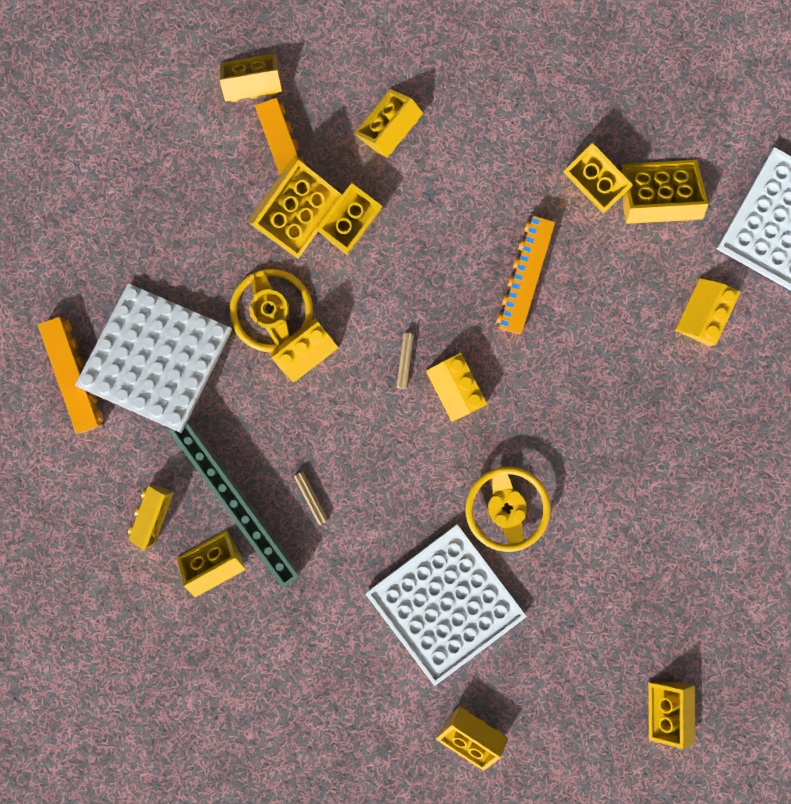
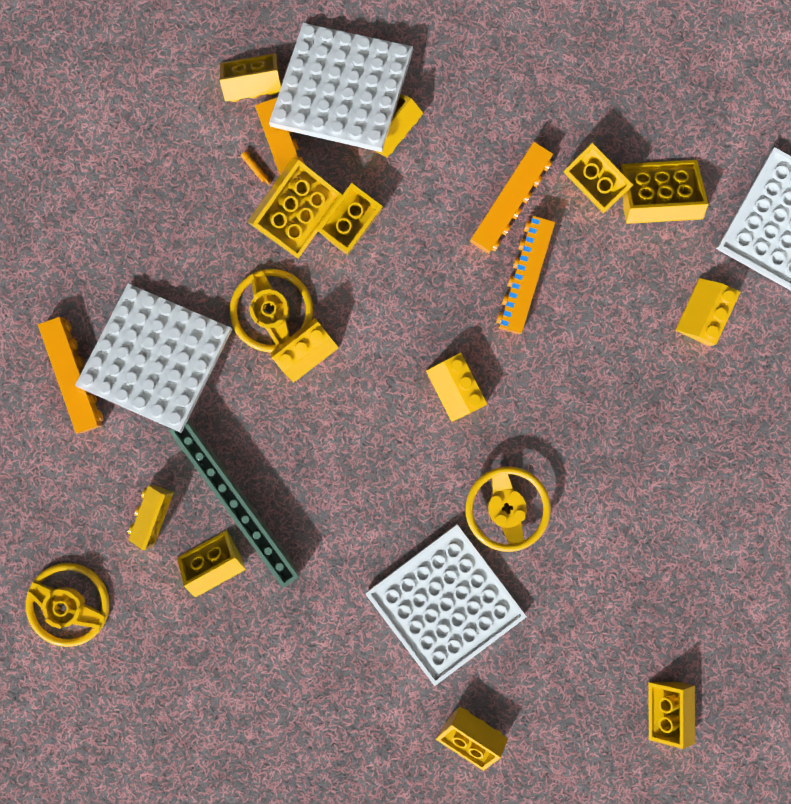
(76, 610): none -> yellow piece
(255, 168): none -> light orange wheel
(311, 498): tan axle -> none
(341, 87): none -> white plate
(405, 360): tan axle -> none
(511, 197): none -> light orange brick

